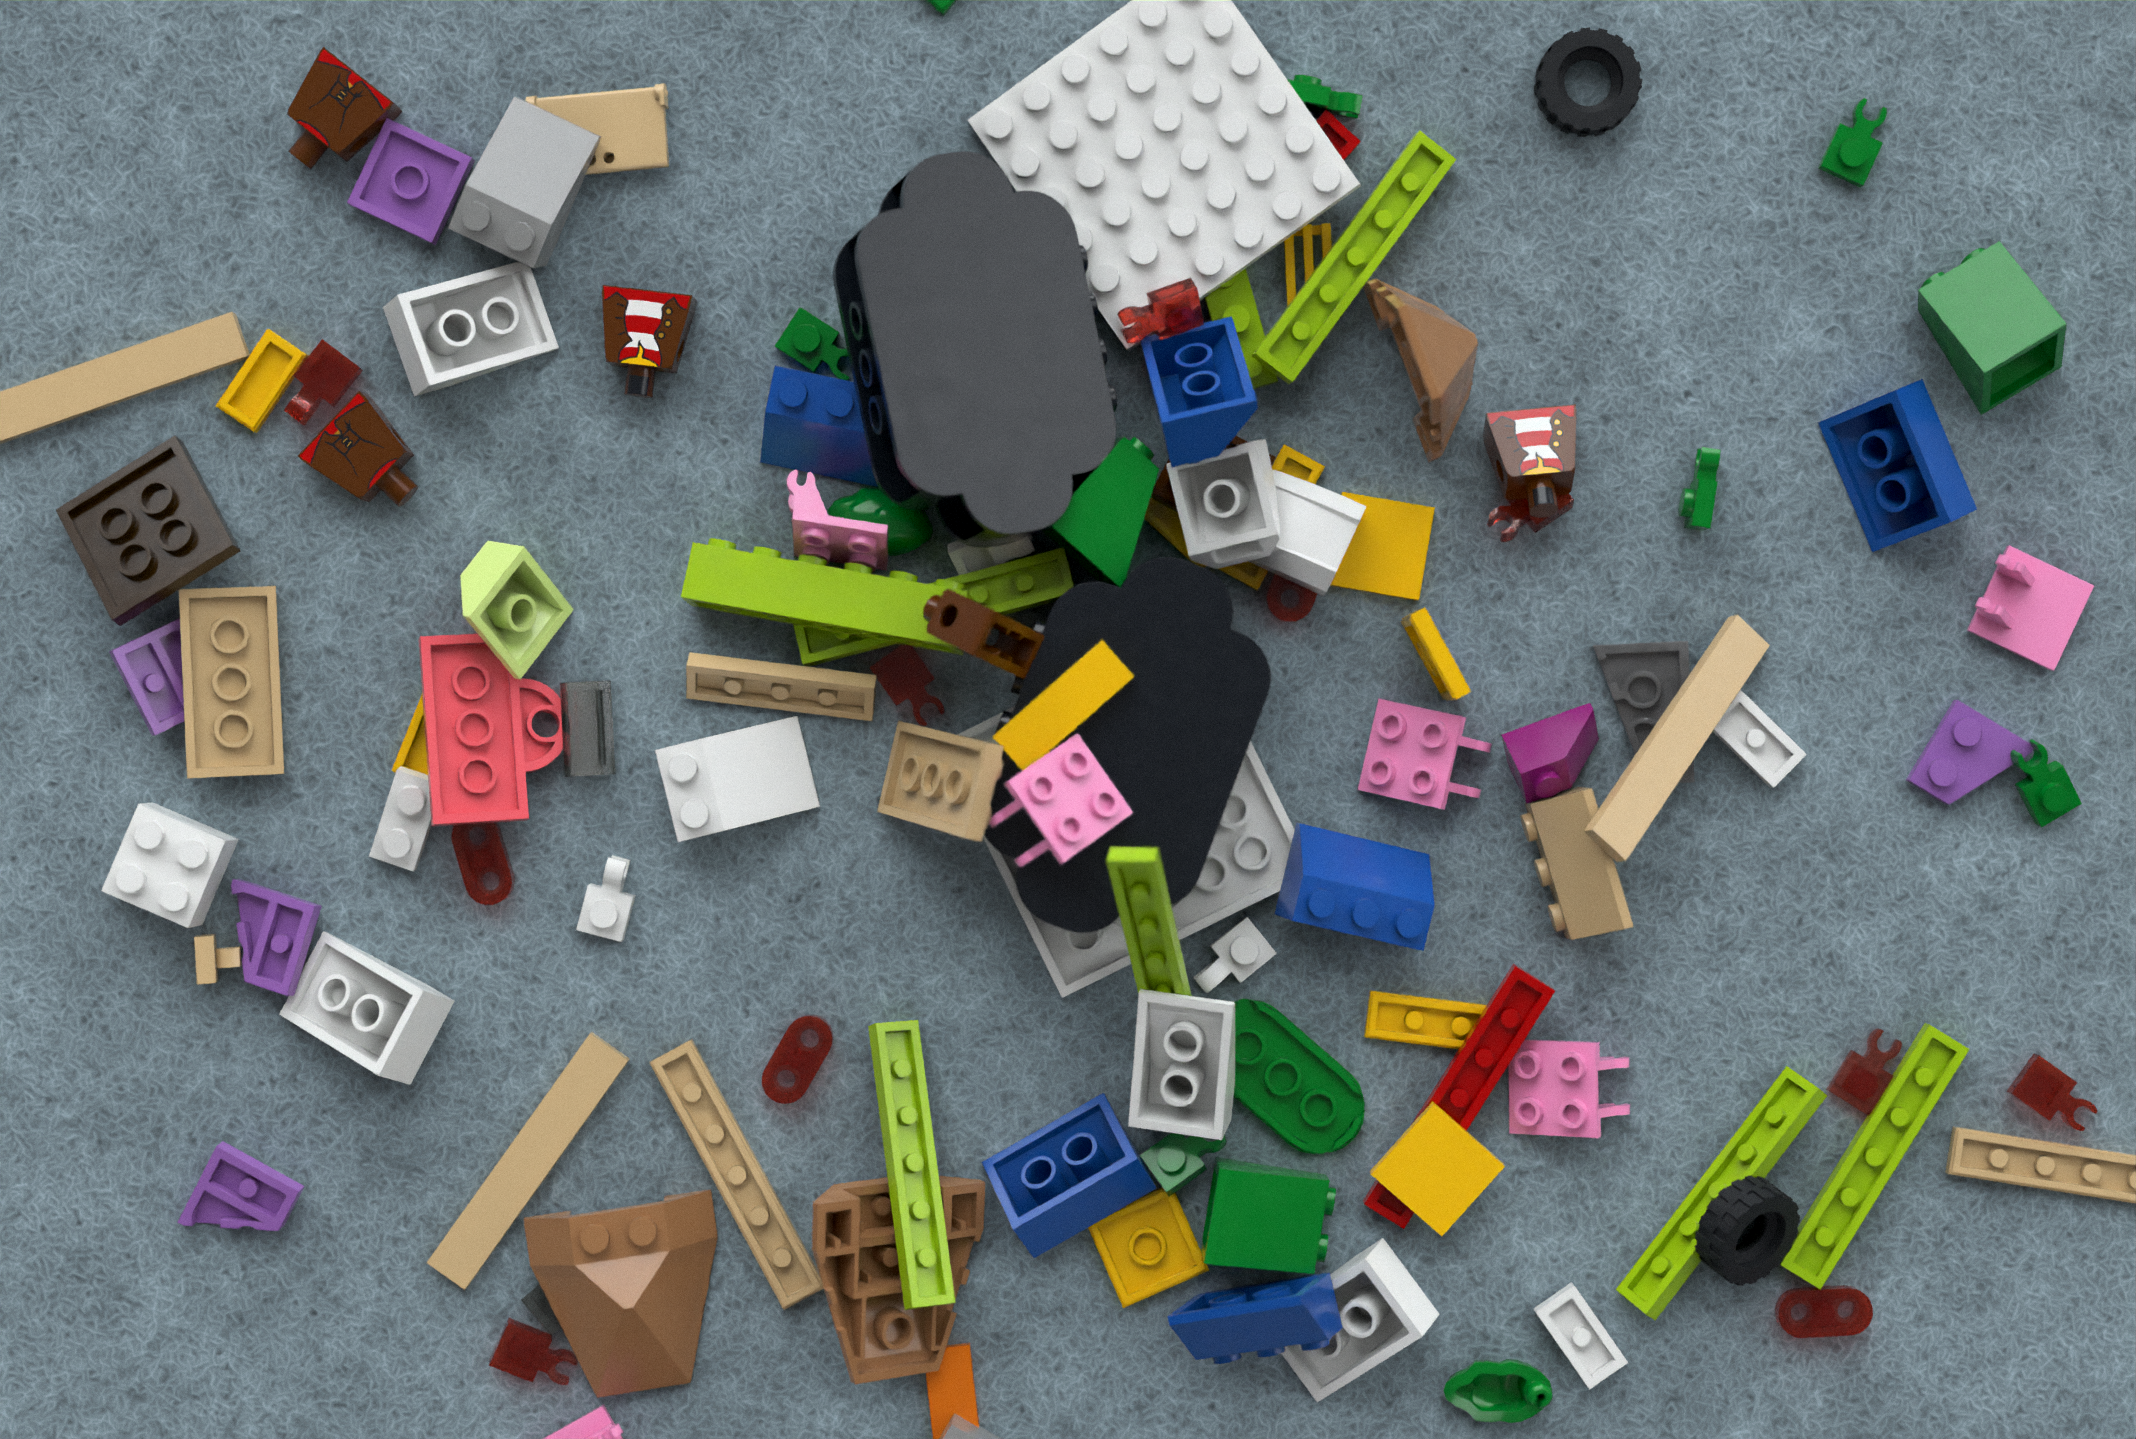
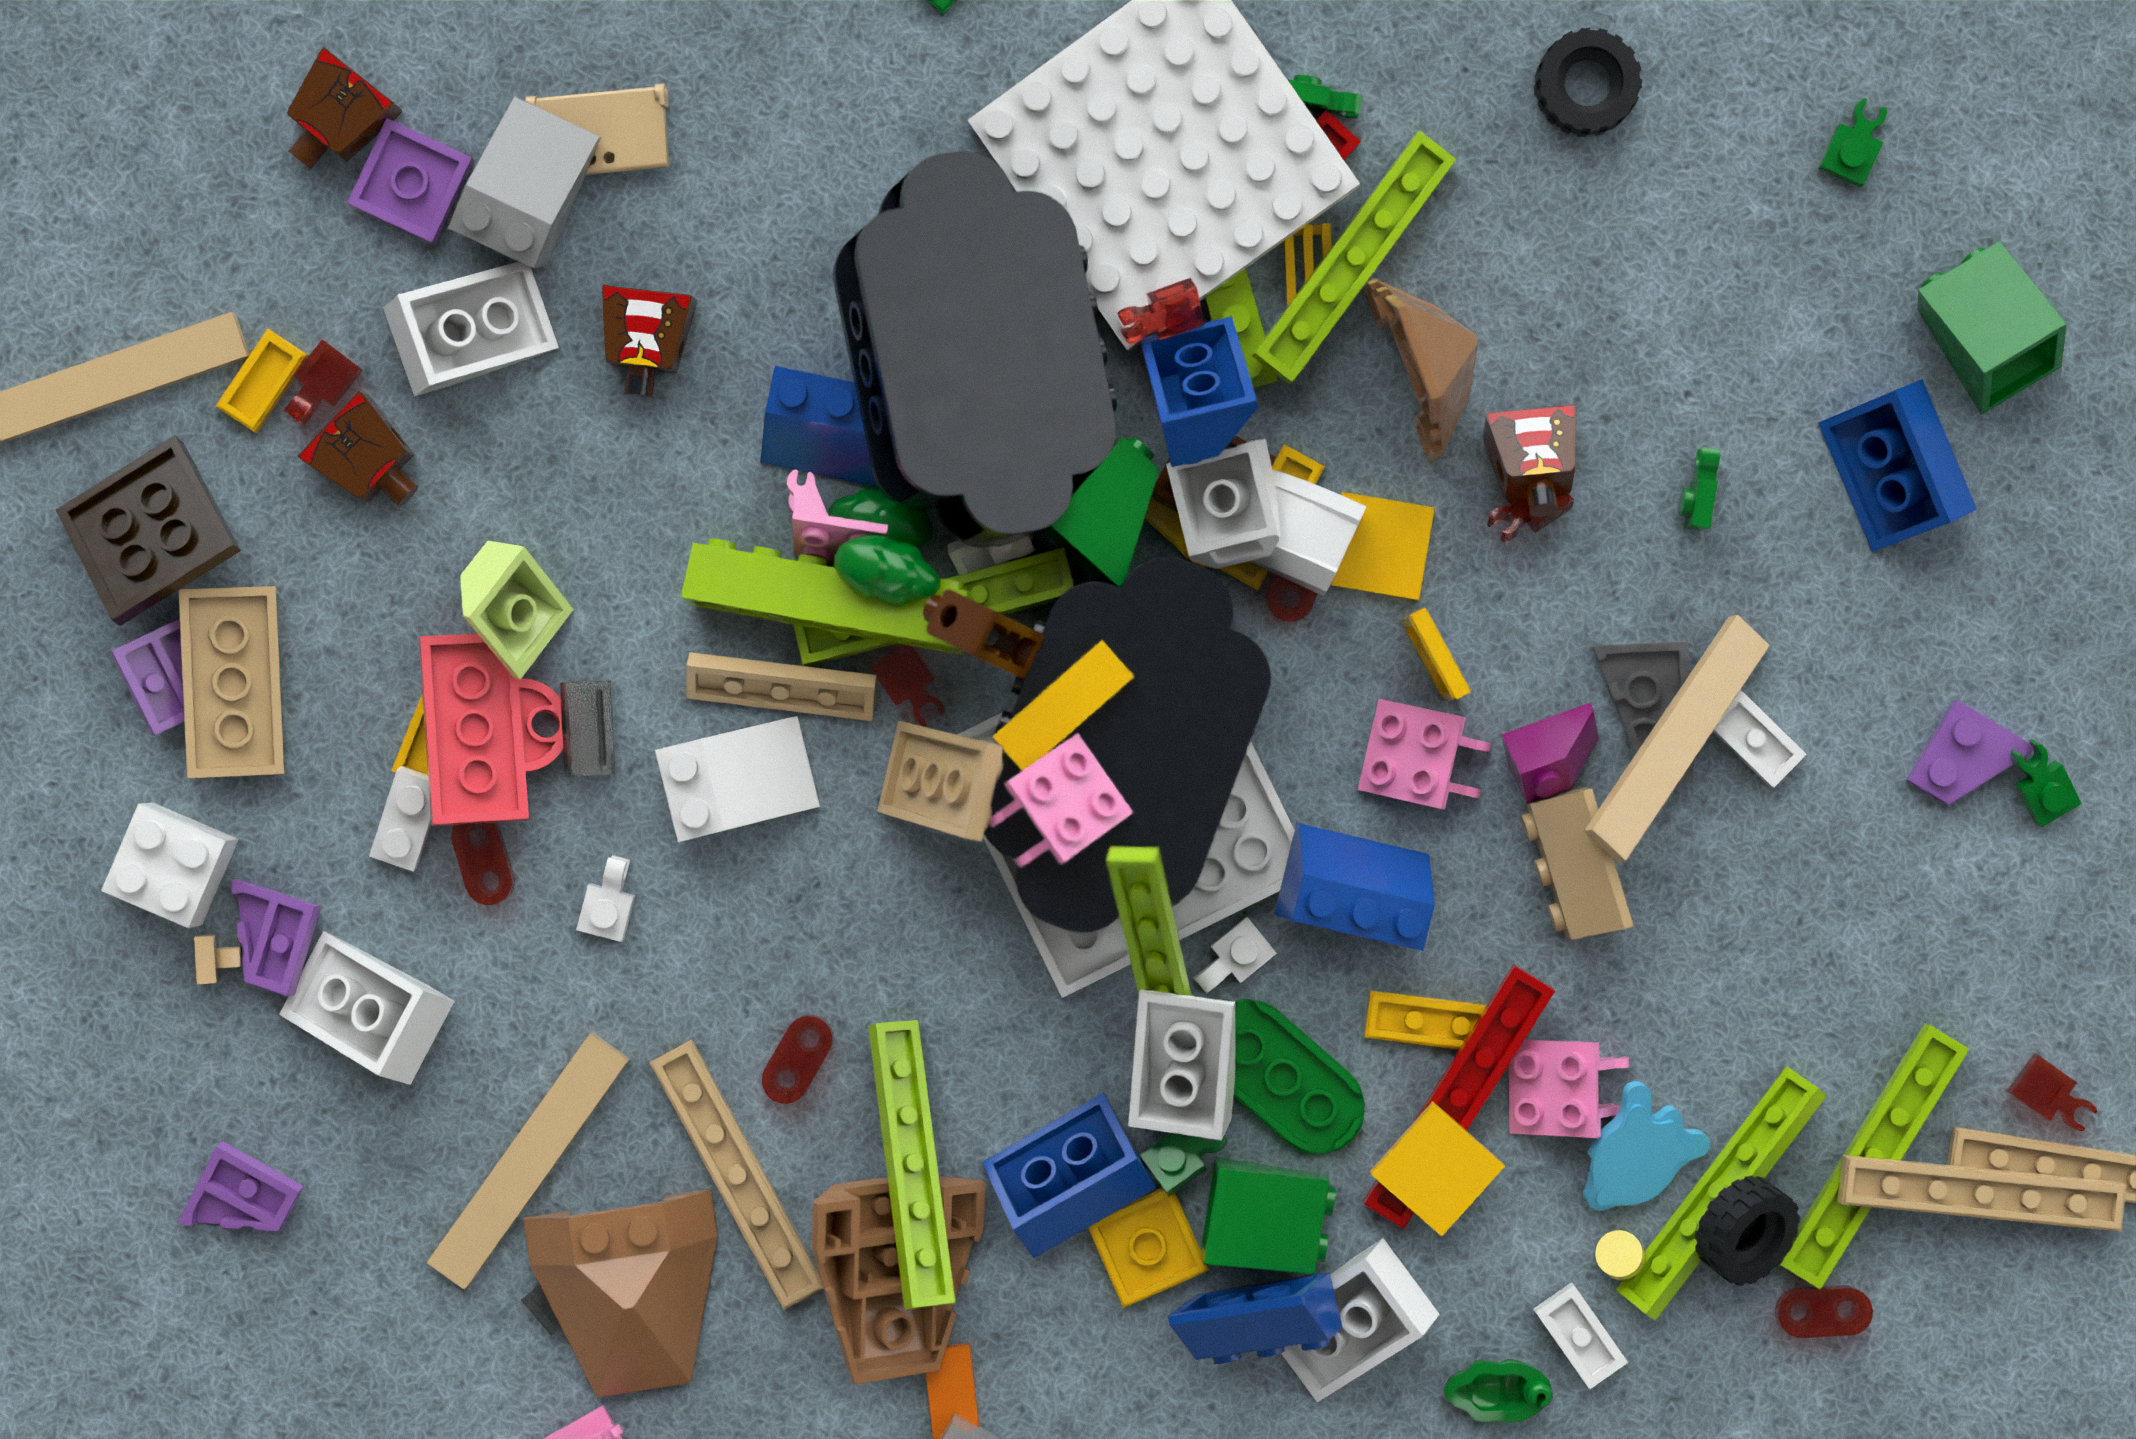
(526, 1350): clear red plate -> none
(811, 342): green plate -> none
(885, 570): none -> green arm
(1620, 1255): none -> light yellow tile
(1639, 1151): none -> medium azure tile
(1861, 1078): clear red plate -> none
(1981, 1193): none -> tan tile
(2030, 607): bright pink plate -> none

